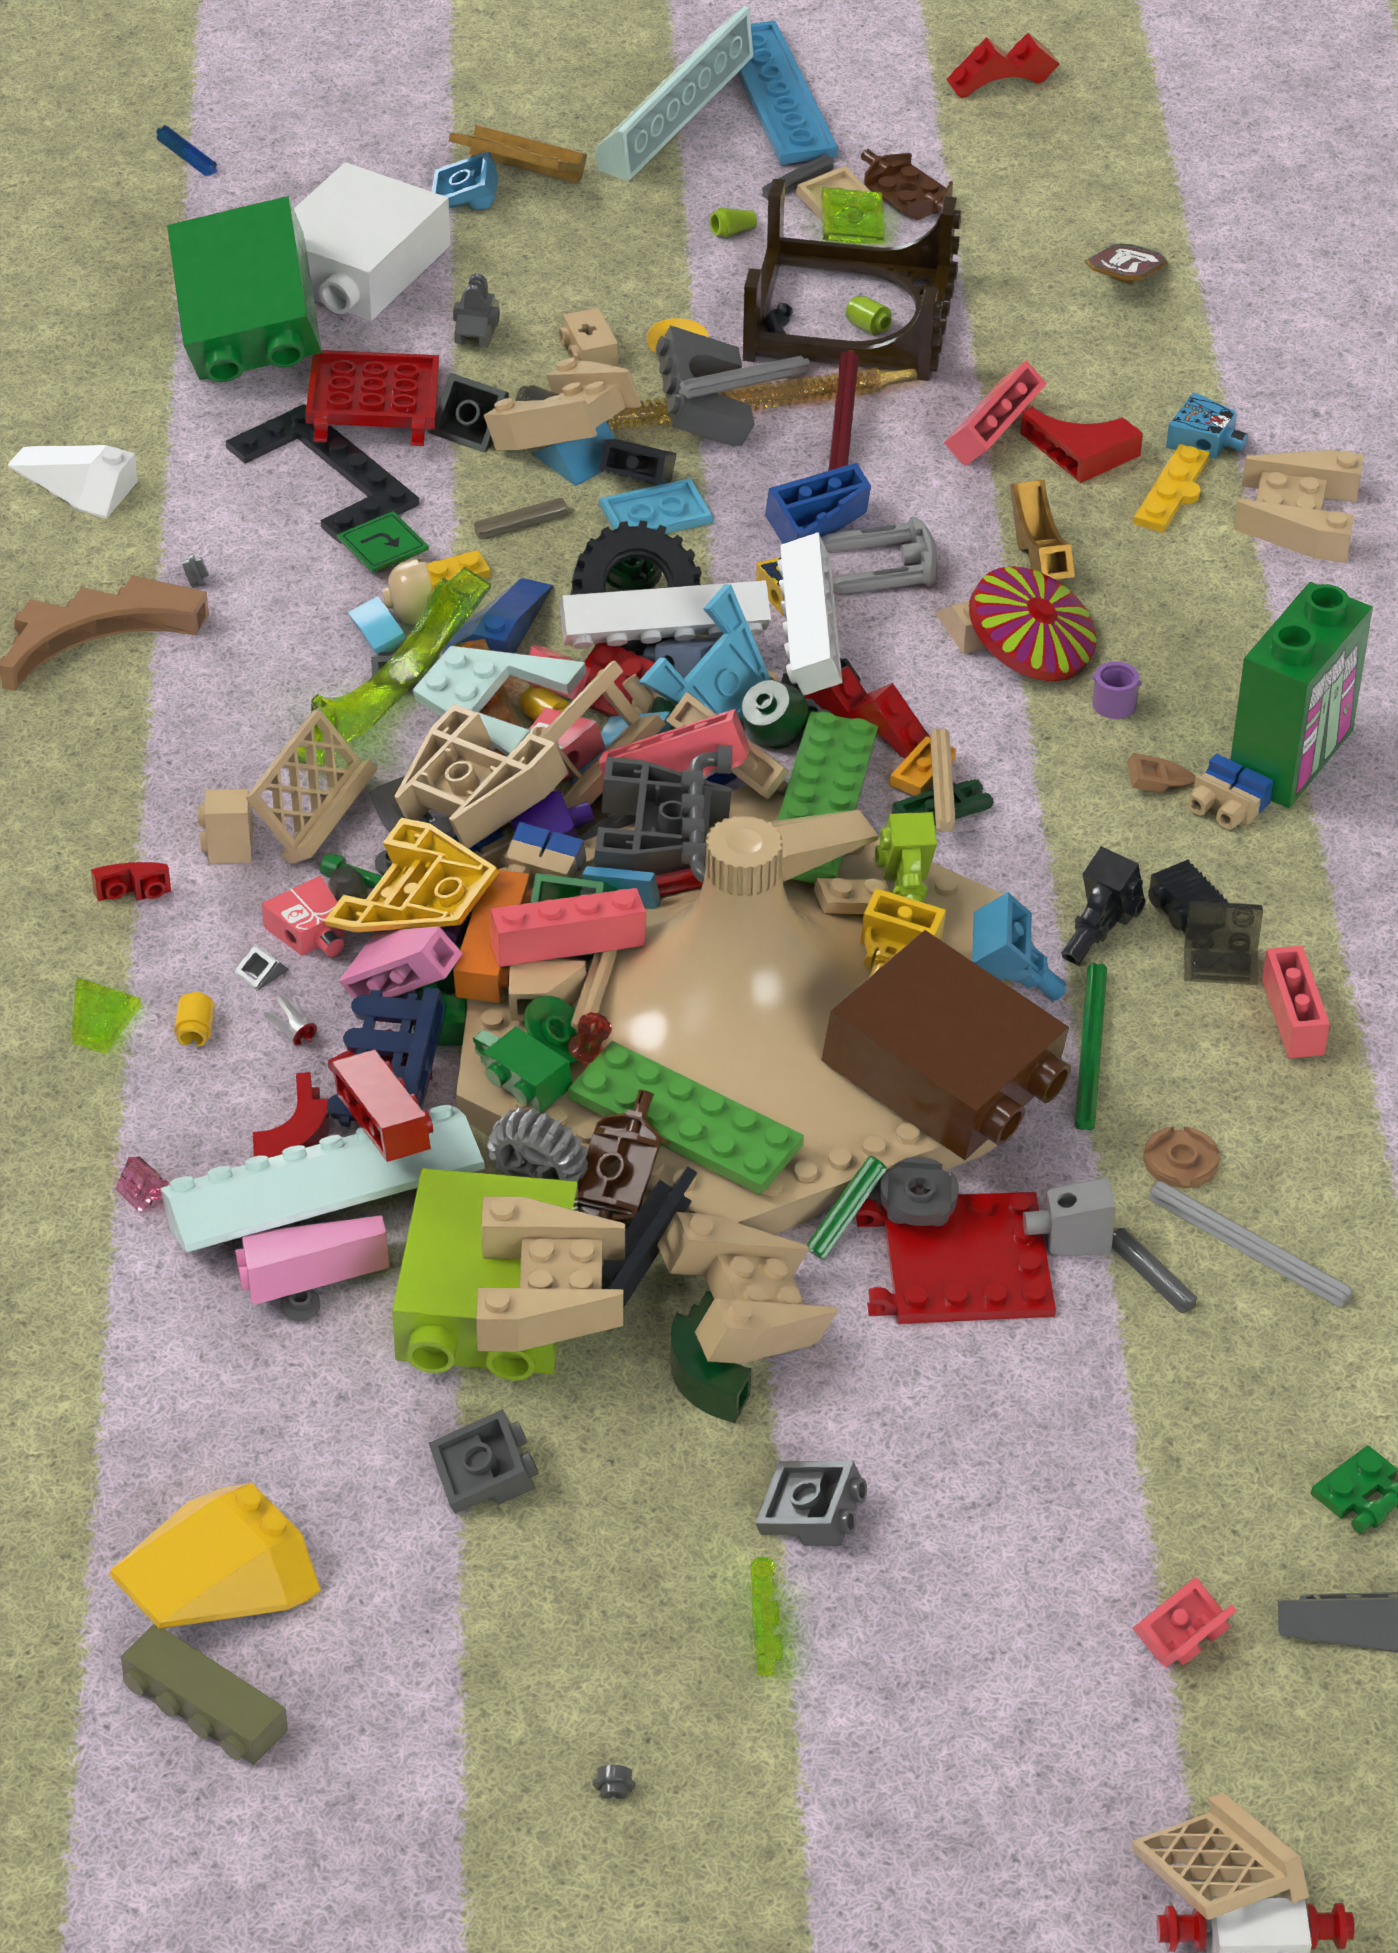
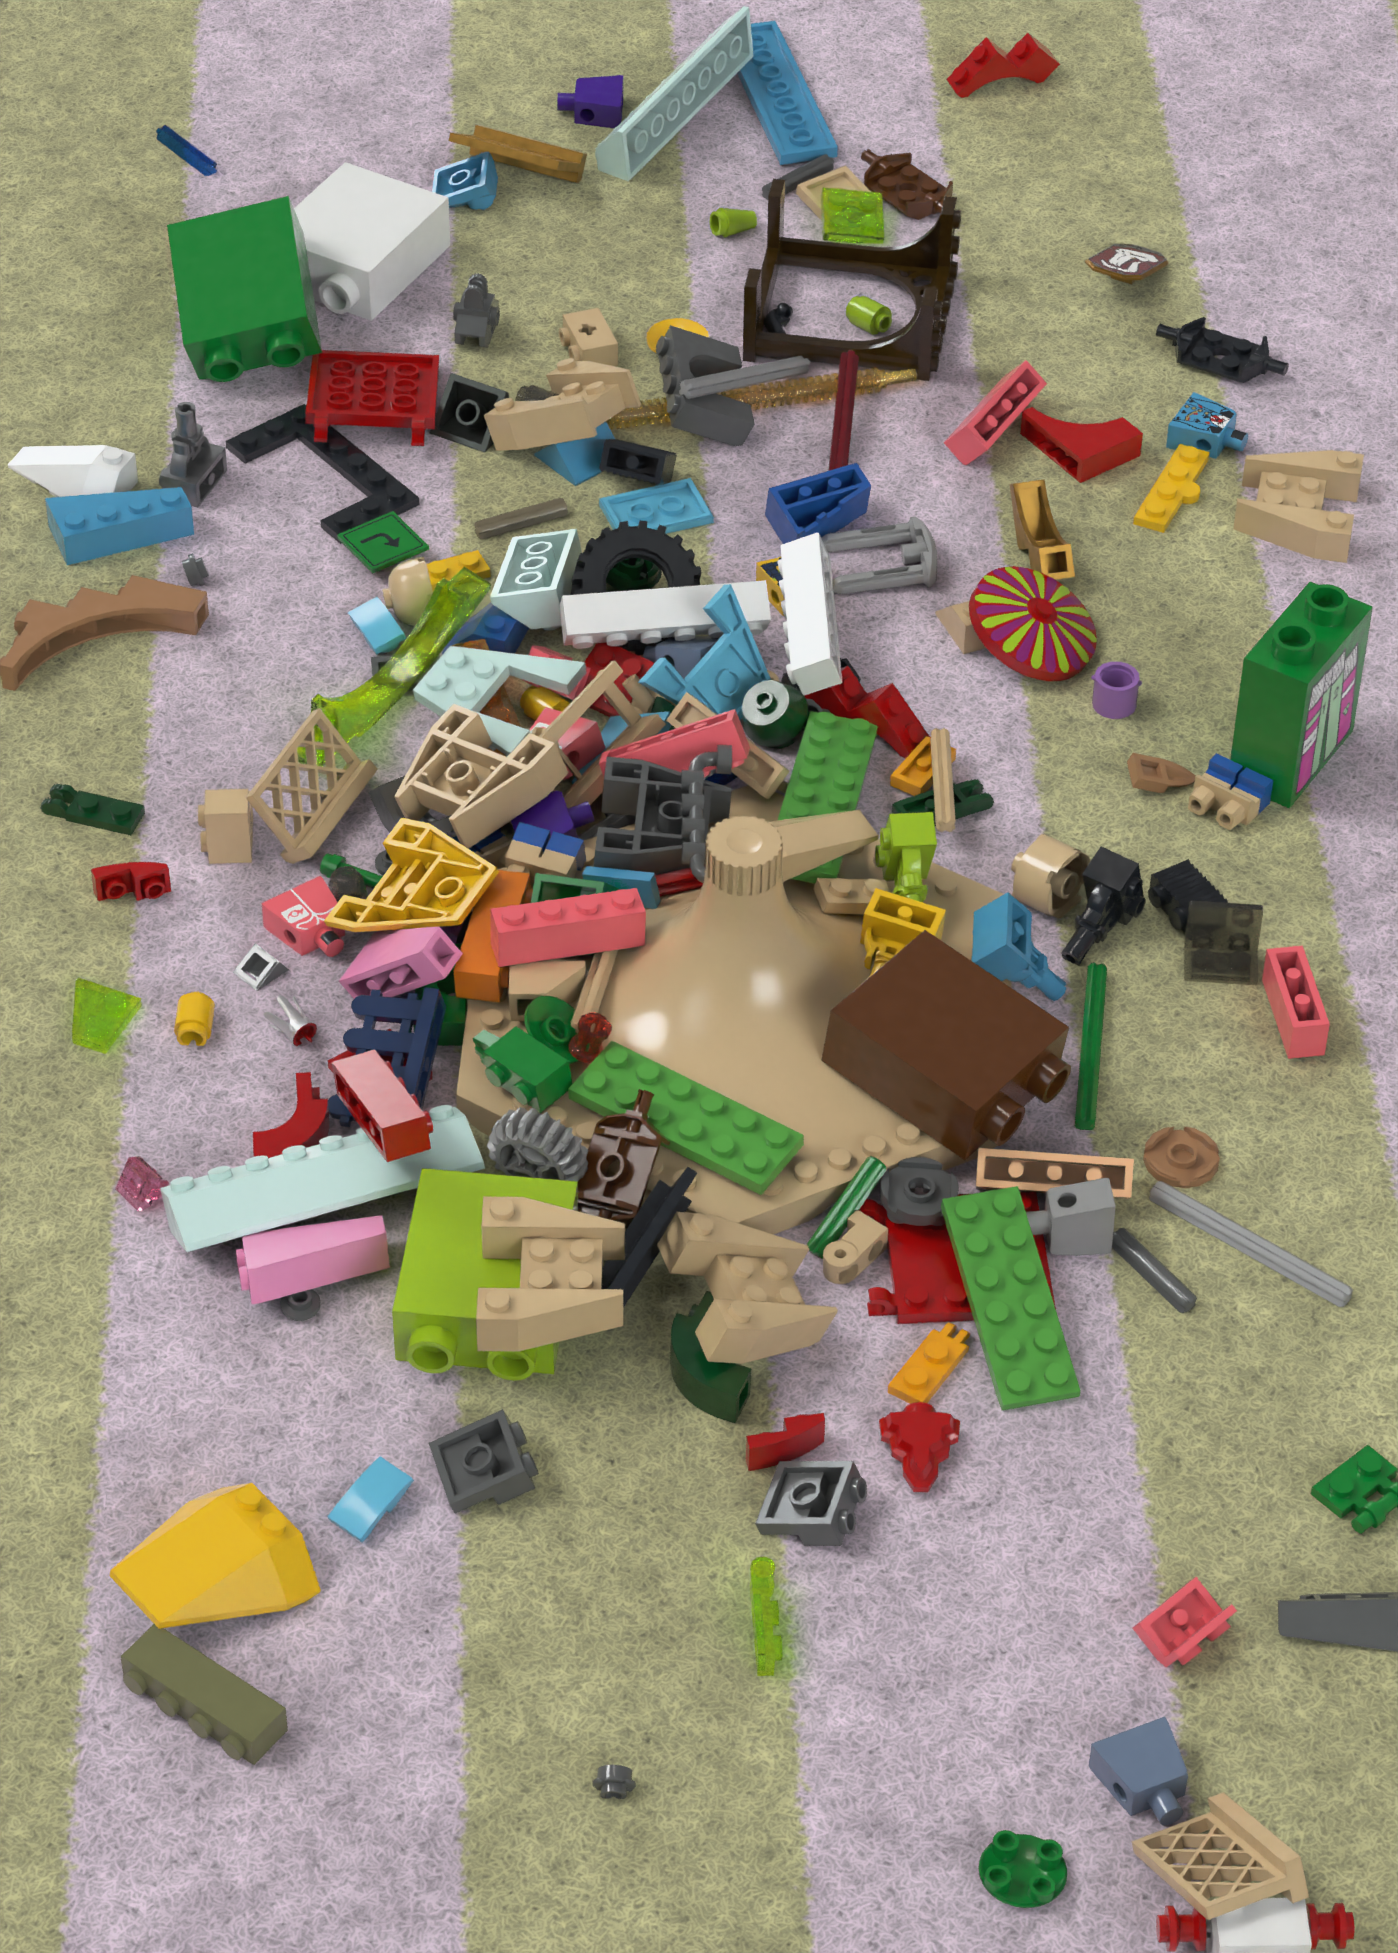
(93, 809): none -> dark green hinge
(117, 521): none -> dark azure wedge
(194, 461): none -> flat silver brick
(369, 1498): none -> medium azure slope
(536, 577): none -> light aqua slope
(595, 101): none -> dark purple torso
(798, 1437): none -> red slope
(856, 1250): none -> tan leg
(919, 1441): none -> red rock
(930, 1365): none -> light orange hinge
(1010, 1298): none -> bright green plate
(1023, 1869): none -> green dish
(1045, 1170): none -> light nougat brick
(1049, 876): none -> tan brick
(1143, 1770): none -> sand blue torso
(1241, 361): none -> black plate

